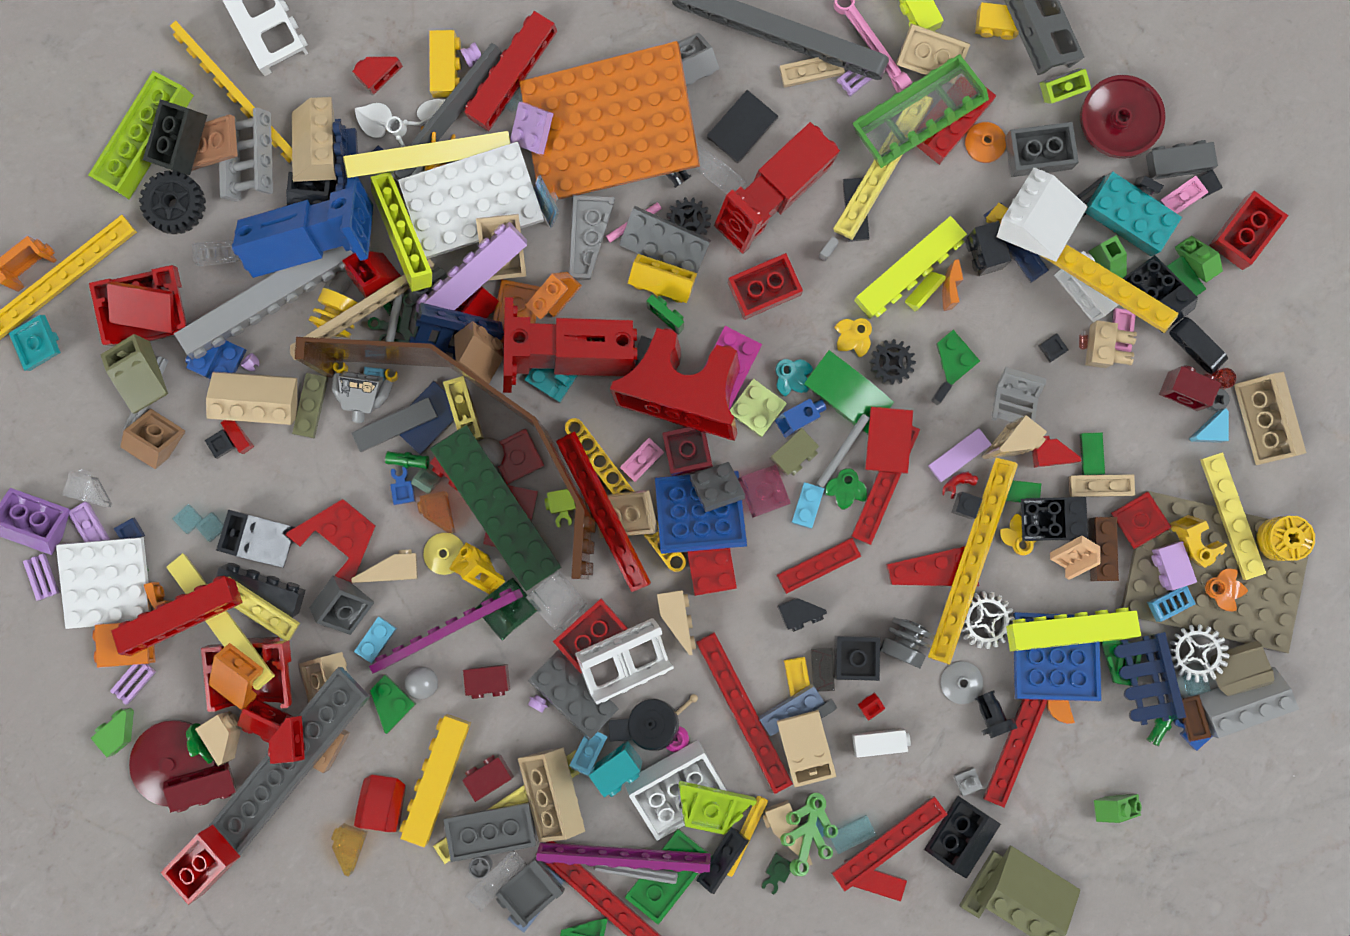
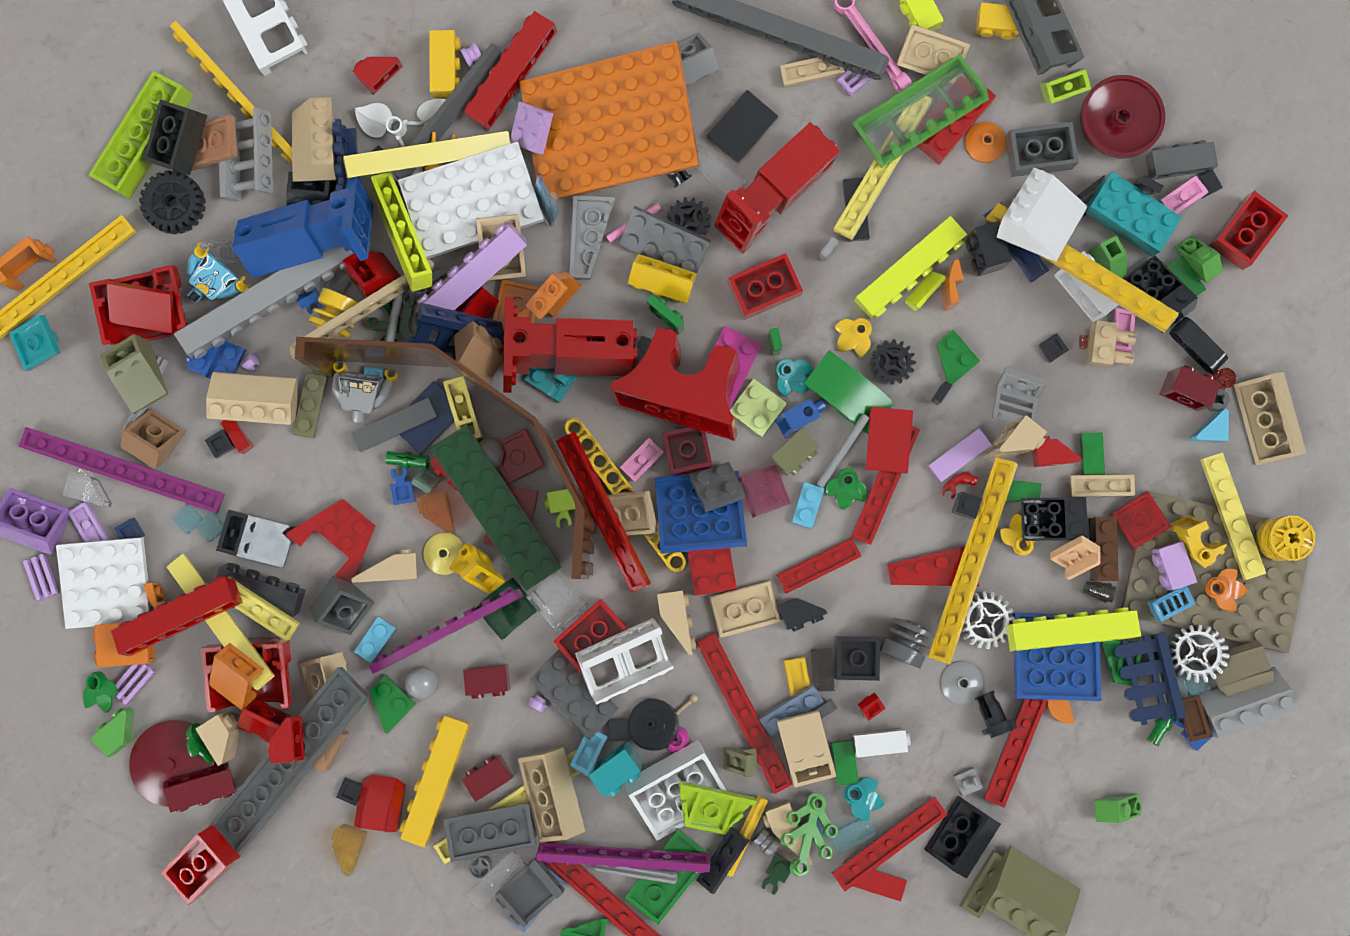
(99, 691): none -> green plate
(122, 470): none -> magenta plate
(211, 277): none -> medium azure torso
(308, 298): none -> blue tile
(349, 791): none -> black tile
(740, 761): none -> olive slope
(745, 609): none -> tan tile
(766, 843): none -> flat silver wheel
(774, 341): none -> green tile
(845, 762): none -> green tile
(866, 798): none -> teal plate
(1102, 591): none -> clear smoke cone

